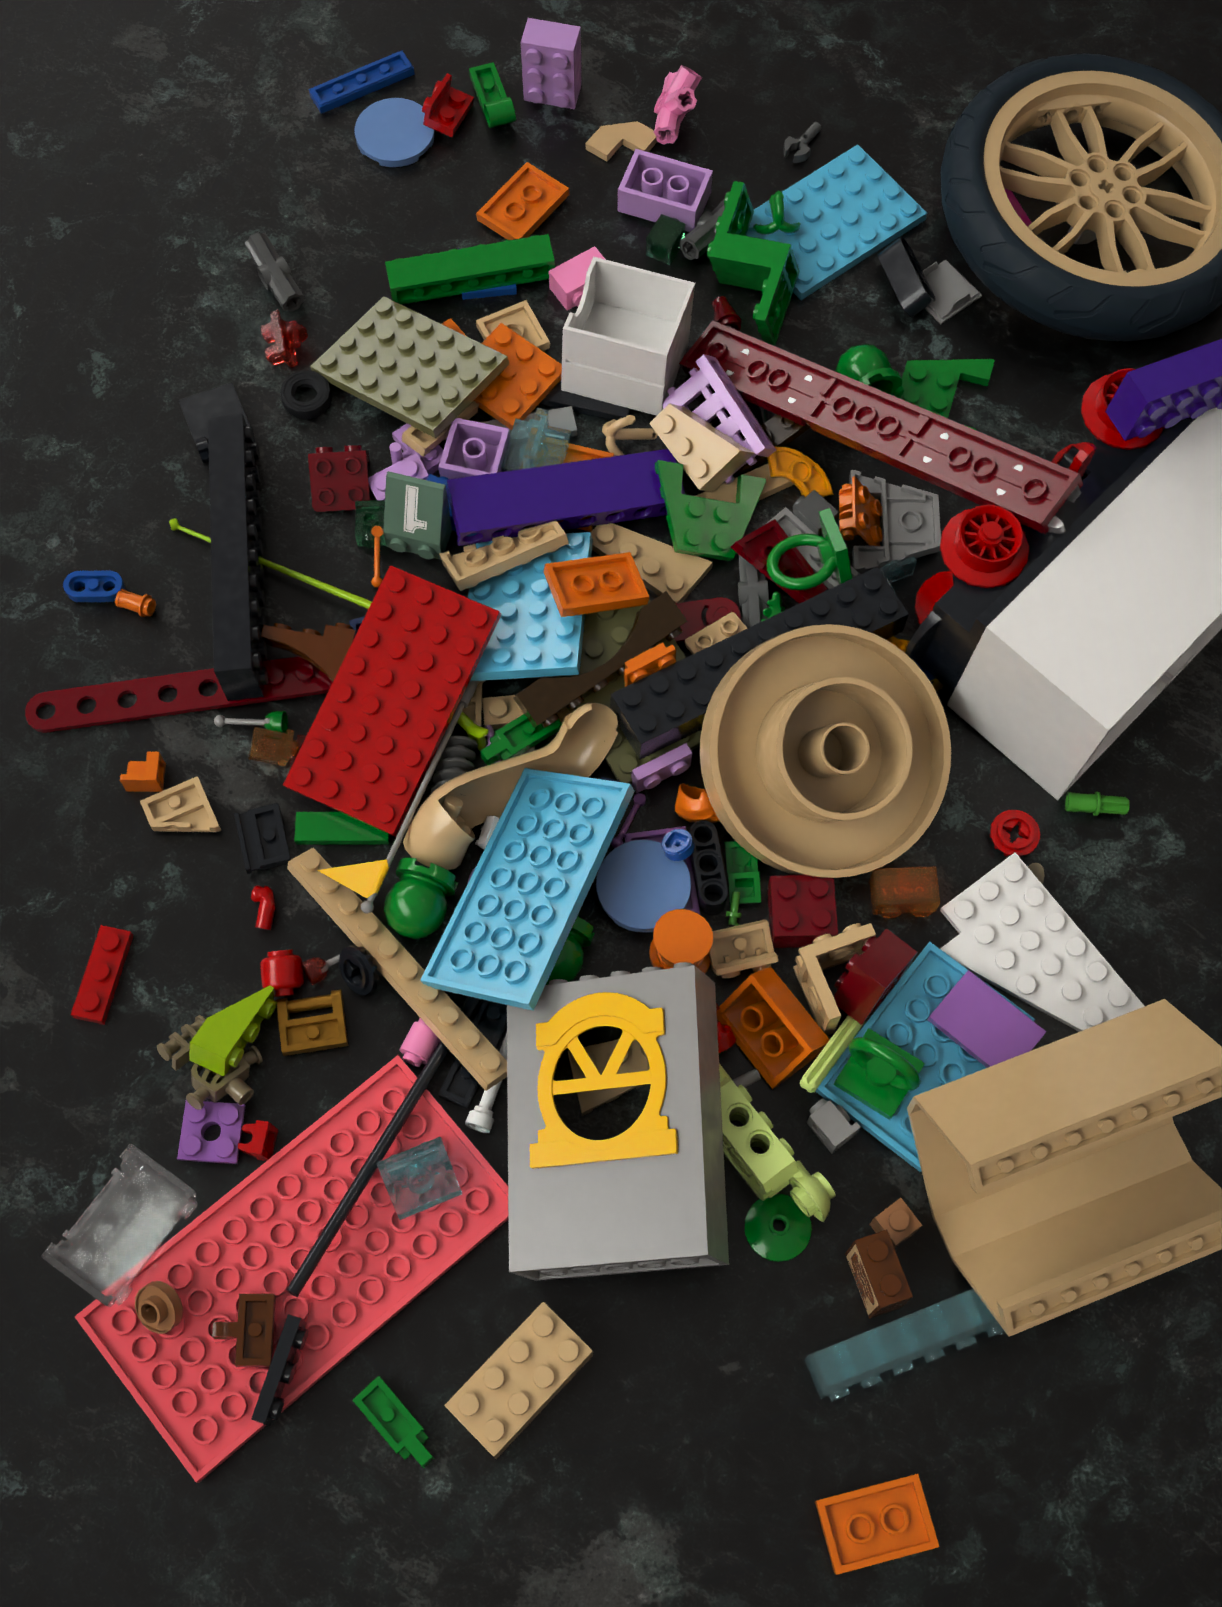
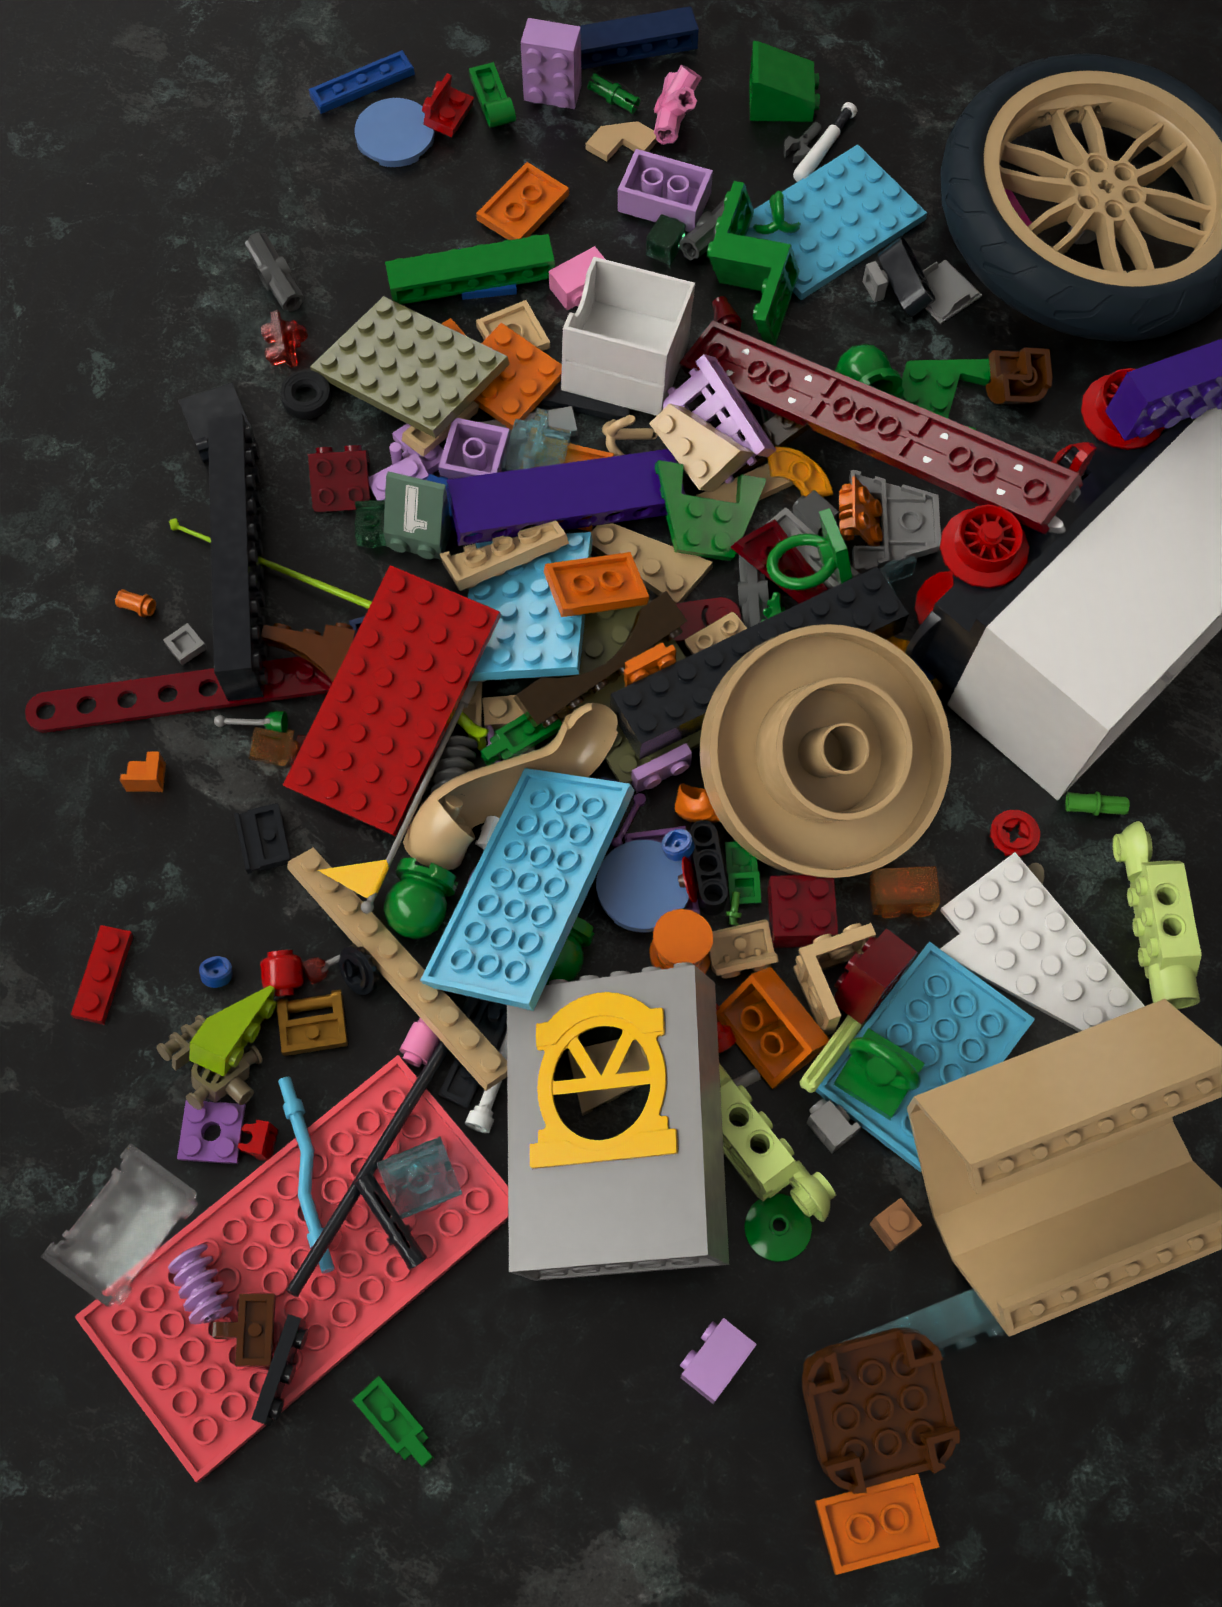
(95, 586): blue plate -> none
(158, 1307): medium nougat plate -> none
(181, 809): tan wing -> none
(184, 644): none -> light grey plate
(197, 1286): none -> lavender piece
(216, 971): none -> blue tile
(266, 907): red arm -> none
(294, 1112): none -> medium azure bar
(335, 829): green tile -> none
(377, 532): orange hinge -> none
(384, 1211): none -> black pin
(519, 1380): tan brick -> none
(613, 93): none -> green pin
(638, 37): none -> dark blue brick
(687, 879): none -> red piece
(717, 1359): none -> lavender brick
(781, 85): none -> green slope
(825, 142): none -> white piece
(875, 281): none -> light grey plate
(878, 1274): reddish brown brick -> none
(879, 1408): none -> reddish brown plate
(985, 1022): medium lavender tile -> none
(1019, 376): none -> reddish brown brick
(1162, 918): none -> yellowish green brick

